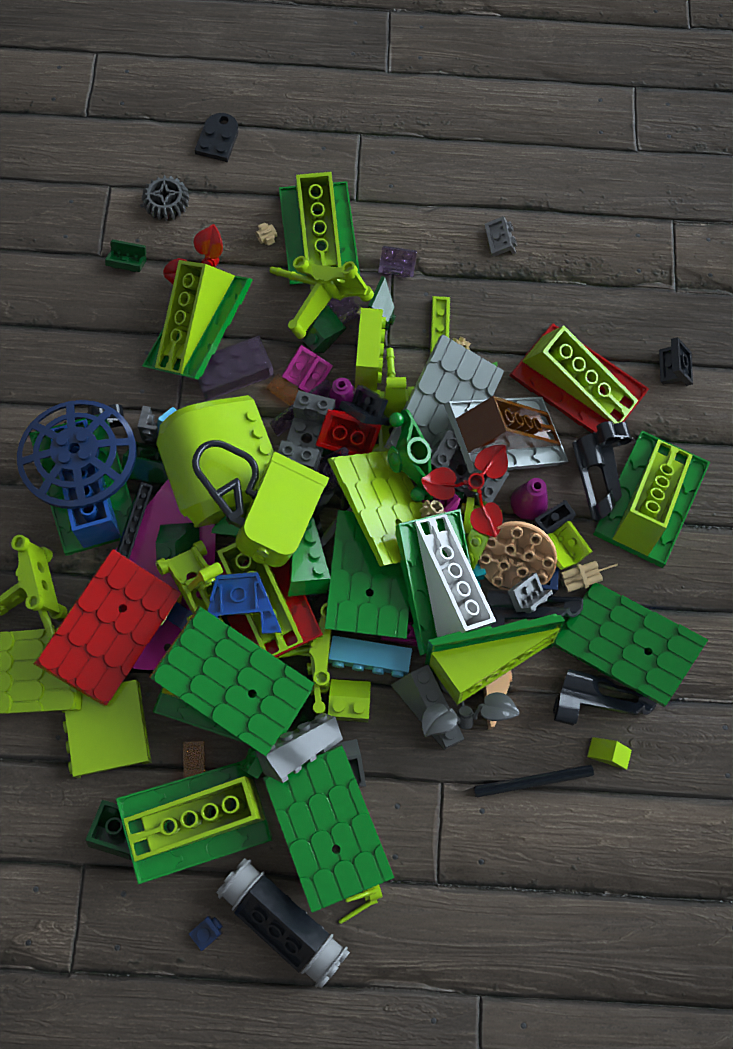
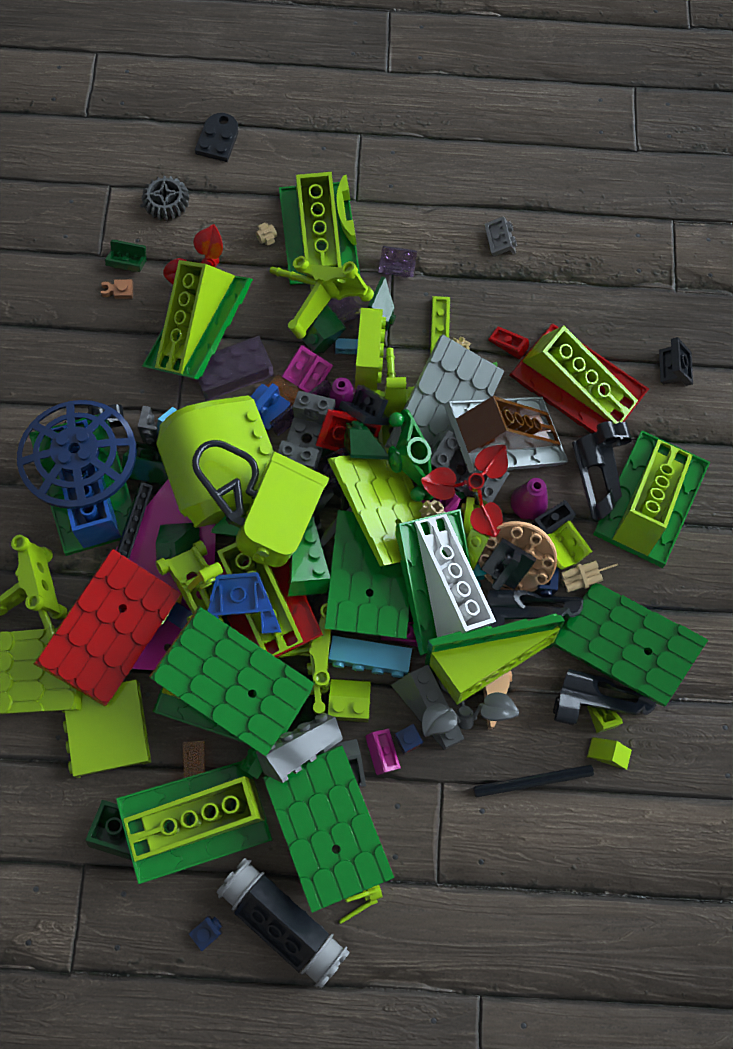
(120, 289): none -> nougat plate
(269, 403): none -> blue bracket
(343, 195): none -> lime slope
(346, 346): none -> medium azure piece
(362, 442): none -> dark green slope
(382, 751): none -> dark pink slope
(408, 739): none -> dark blue brick
(507, 564): none -> black bracket
(510, 342): none -> red slope
(528, 594): dark grey bracket -> none
(604, 719): none -> lime slope

